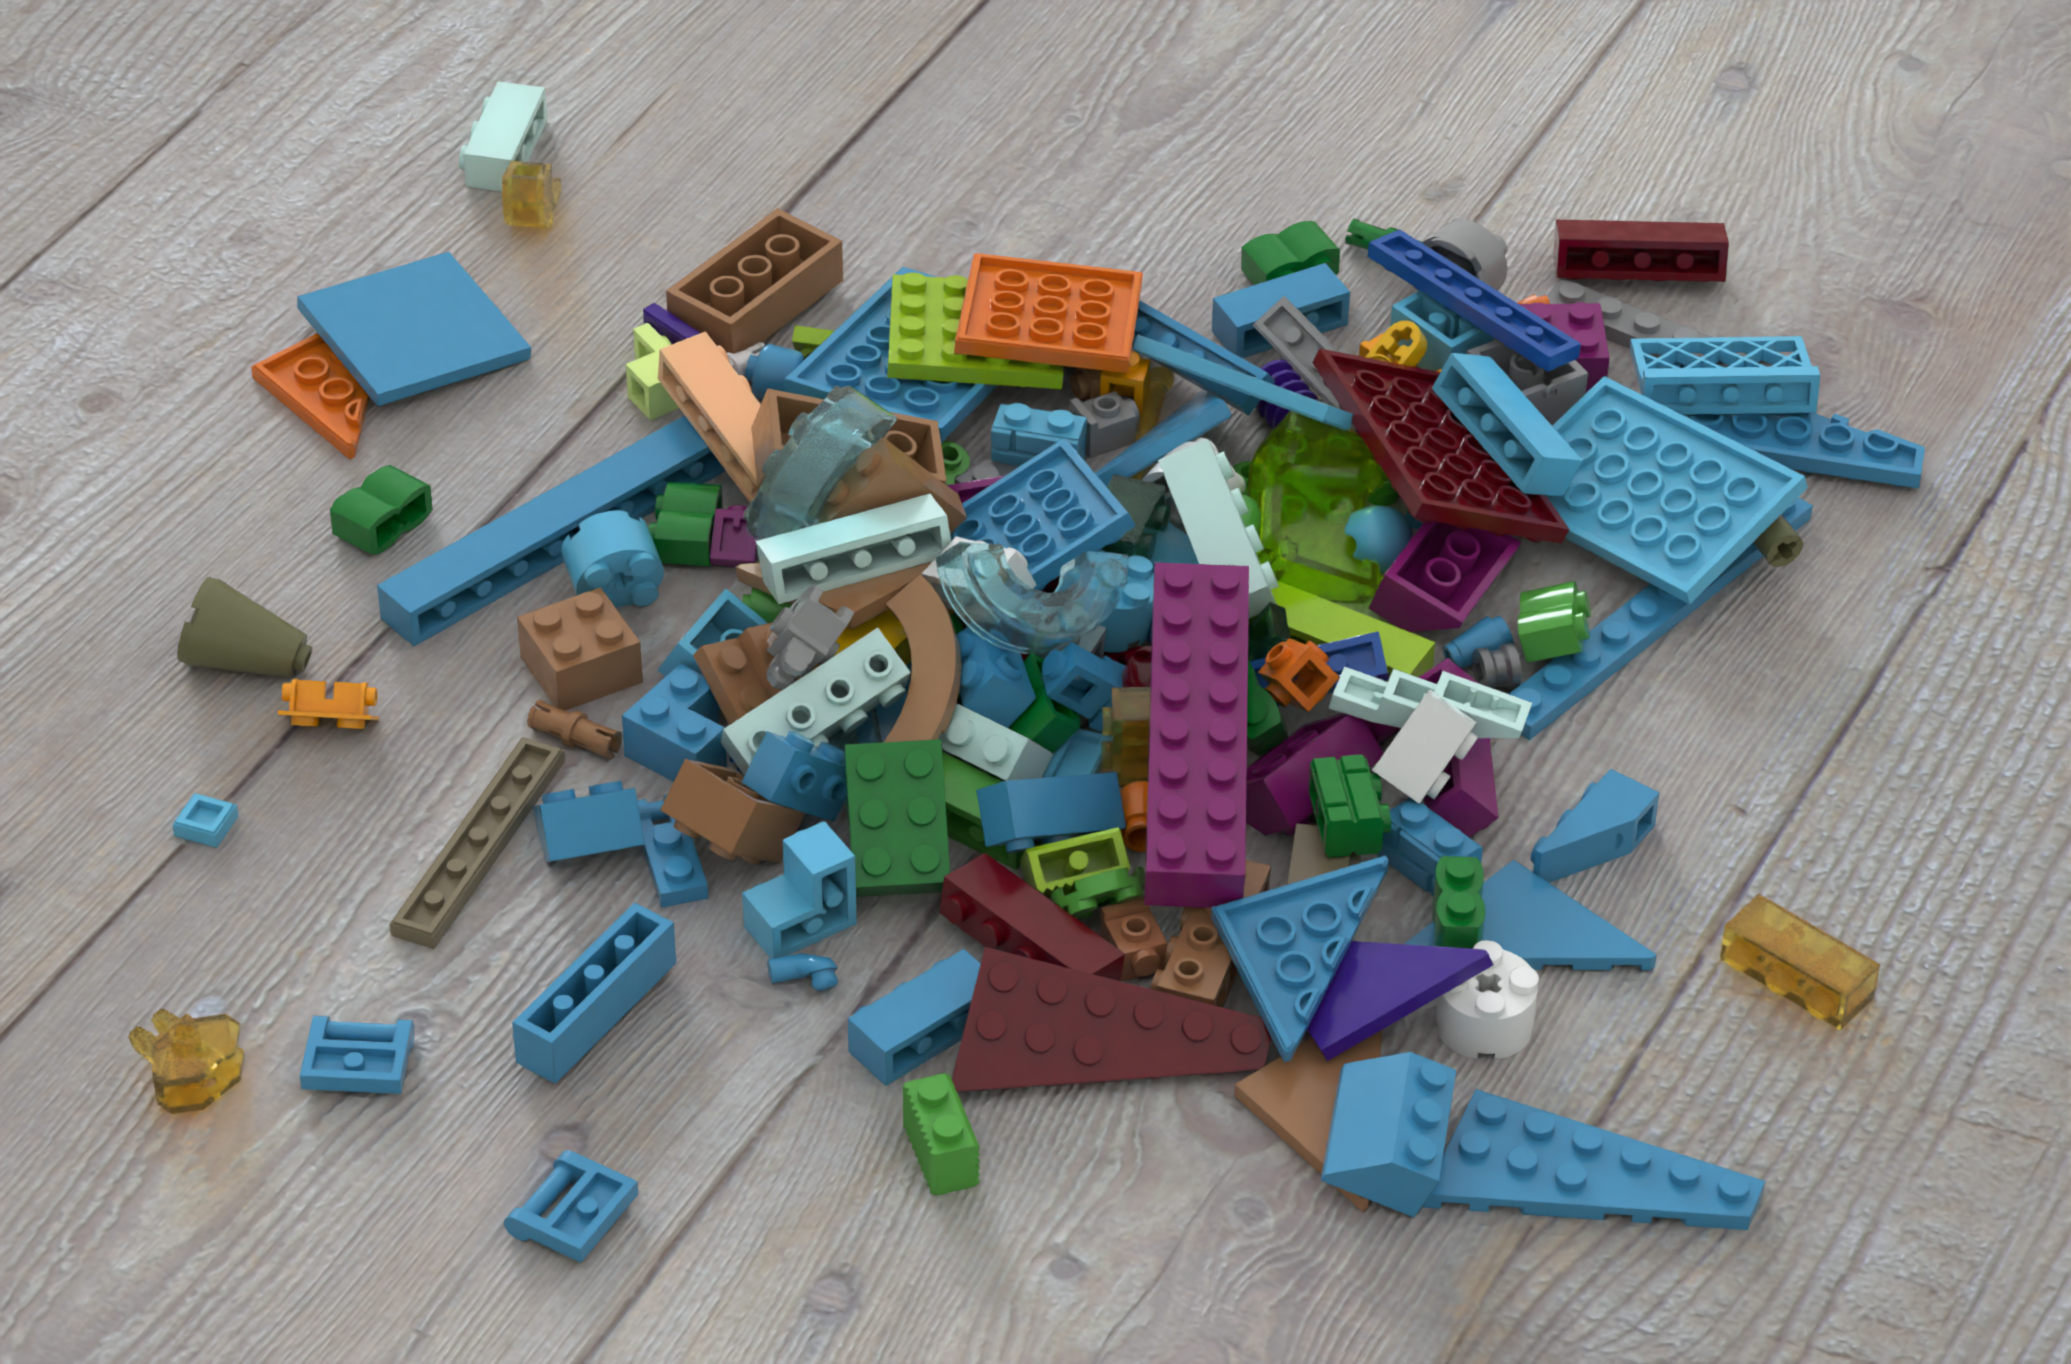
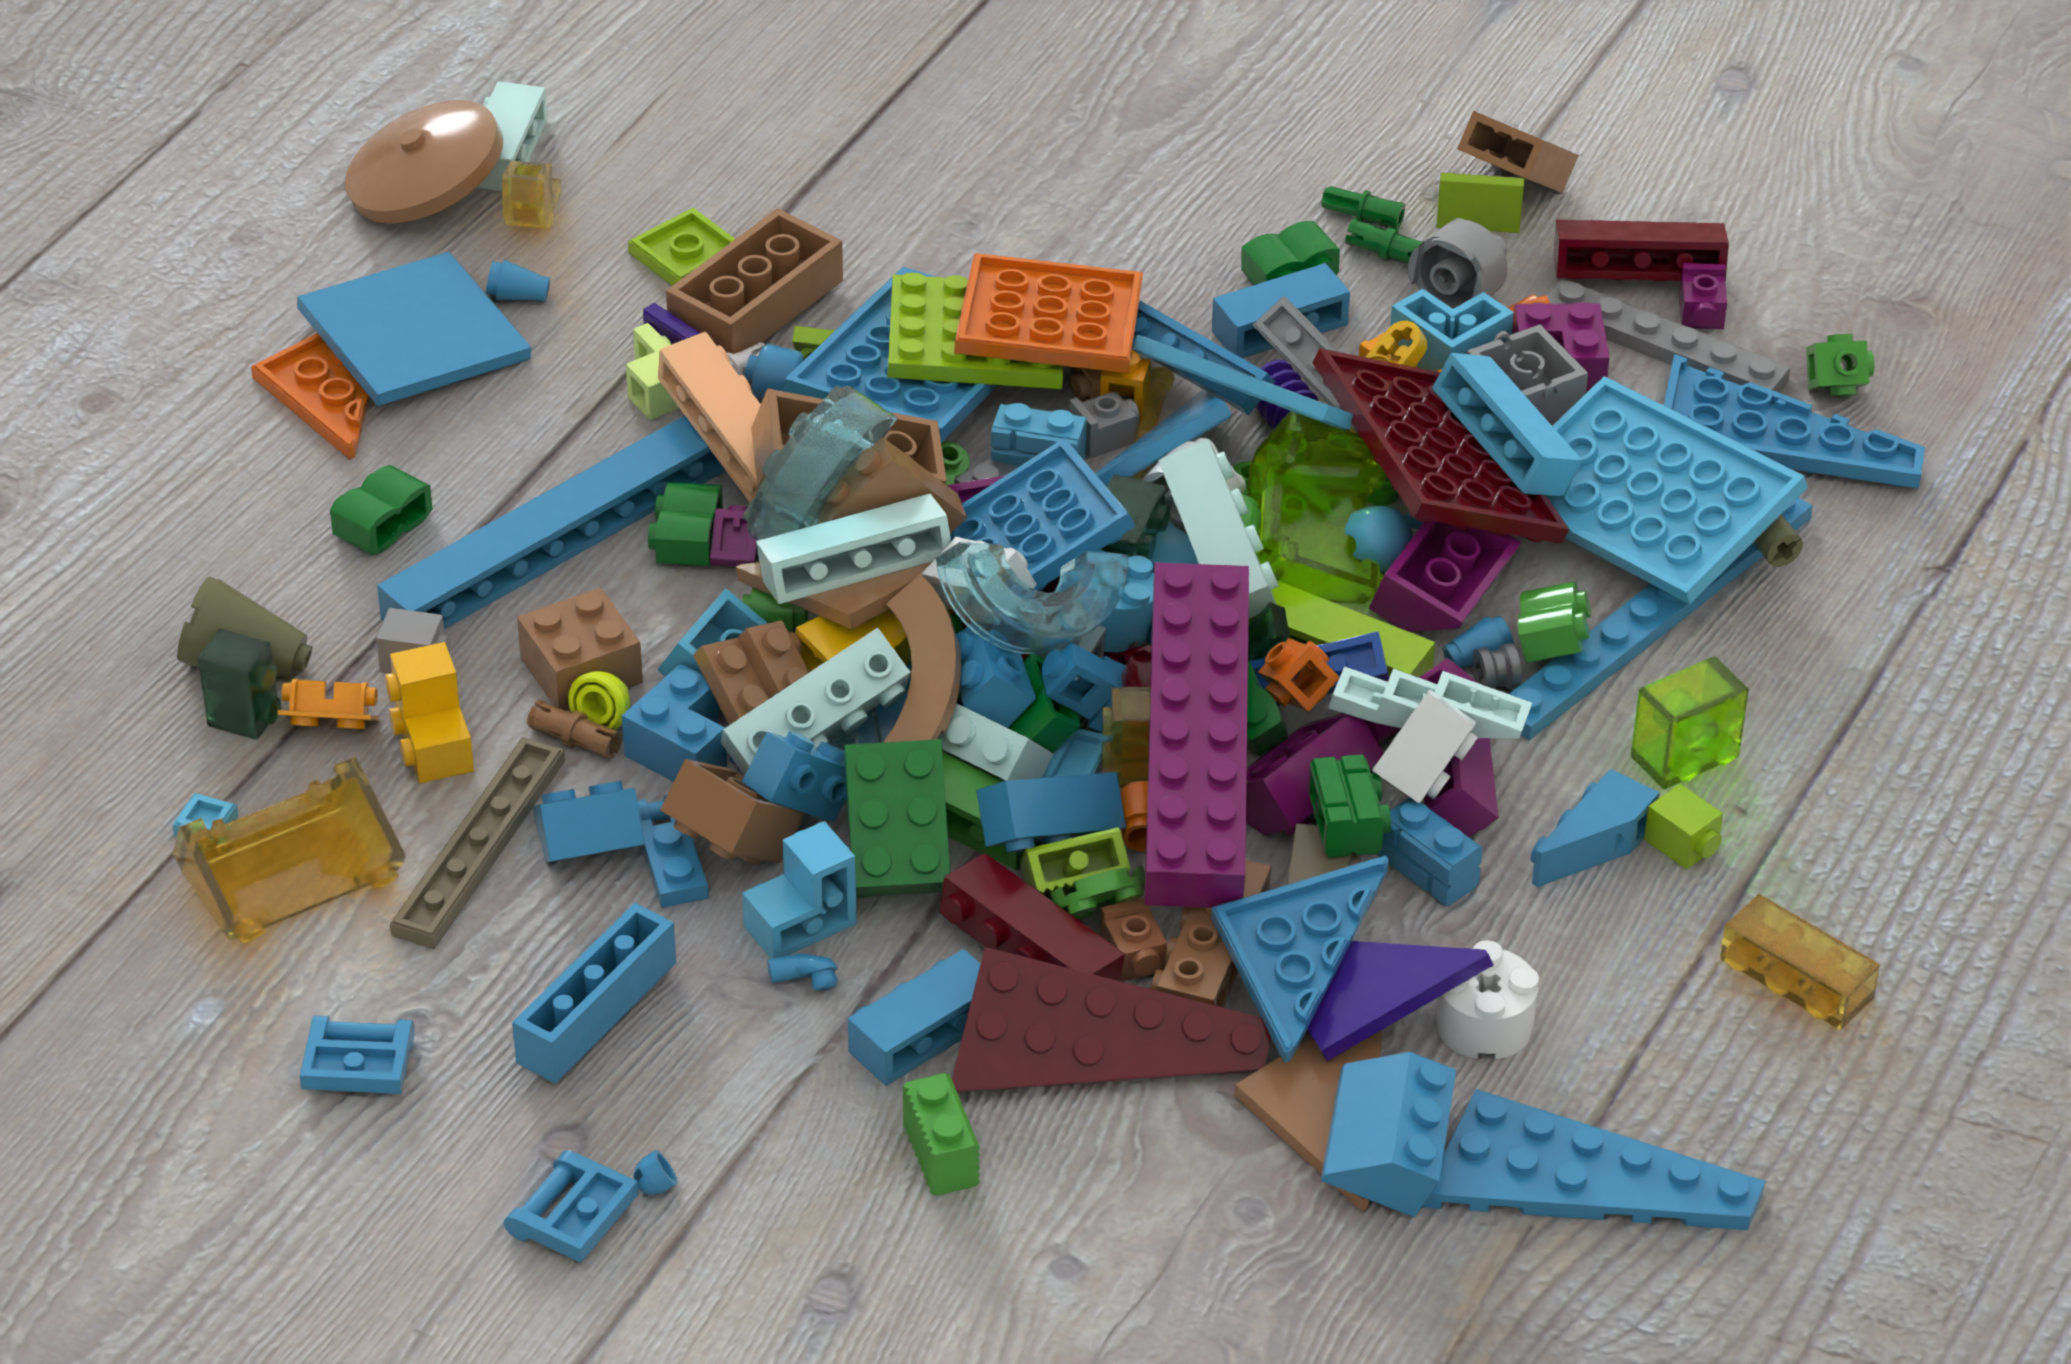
(188, 1055): clear yellow hinge -> none
(239, 684): none -> clear green brick
(291, 854): none -> clear yellow windscreen
(406, 631): none -> light grey brick
(424, 161): none -> medium nougat dish
(428, 713): none -> yellow brick
(516, 283): none -> dark azure cone
(600, 697): none -> neon yellow brick
(616, 556): medium azure brick -> none
(654, 1174): none -> dark azure hinge
(679, 245): none -> lime tile
(803, 637): light grey hinge -> none
(1364, 206): none -> green axle
(1458, 902): green brick -> none
(1474, 300): blue plate -> none
(1483, 199): none -> lime slope
(1517, 152): none -> medium nougat brick
(1548, 926): dark azure tile -> none
(1683, 826): none -> lime brick
(1689, 722): none -> clear neon green brick
(1703, 296): none -> magenta brick
(1741, 388): medium azure fence -> none
(1825, 368): none -> bright green brick

